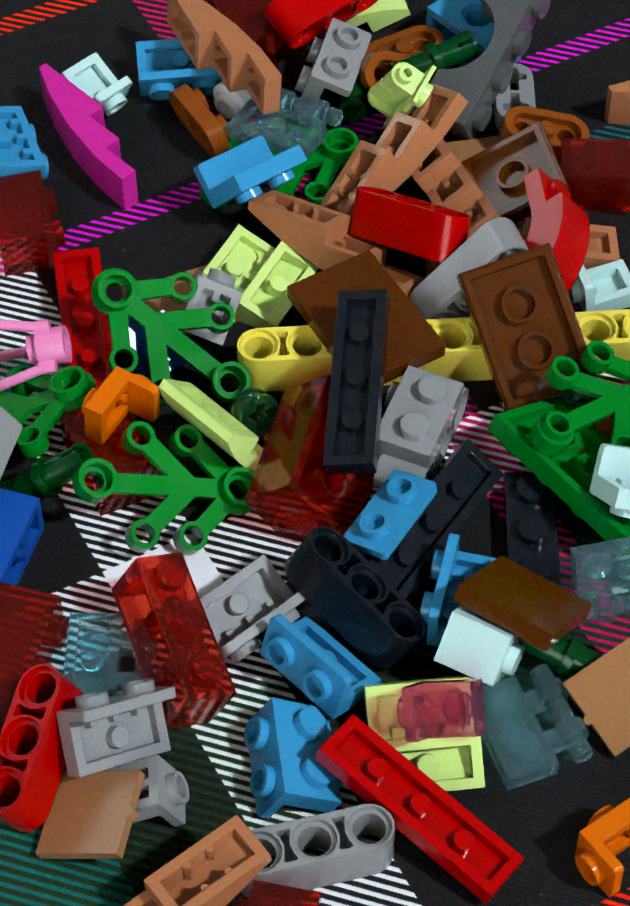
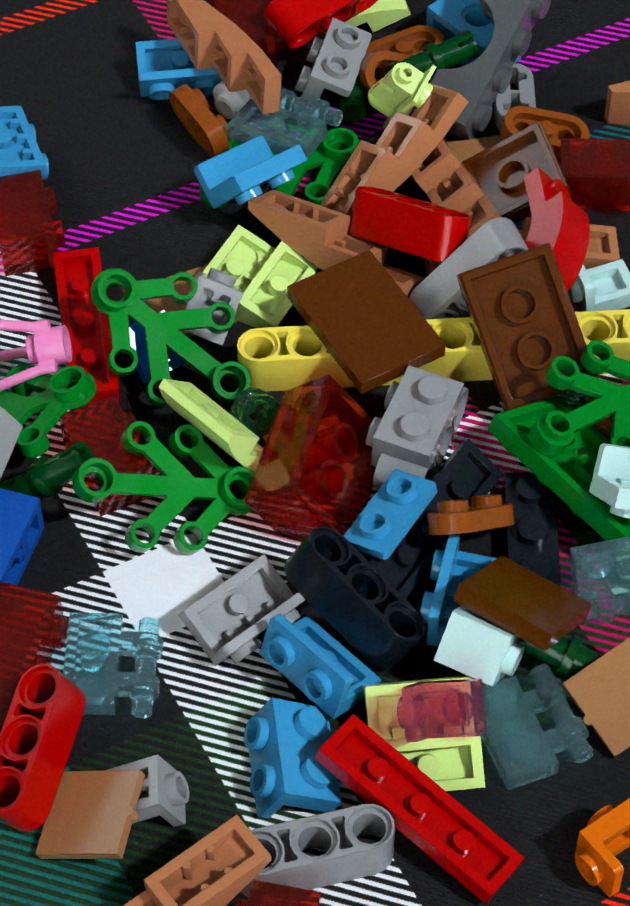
(82, 129): dark pink slope -> none
(99, 83): light aqua bracket -> none
(114, 729): light grey bracket -> none
(116, 397): orange bracket -> none
(173, 638): clear red brick -> none
(356, 382): black plate -> none
(459, 518): none -> dark orange plate

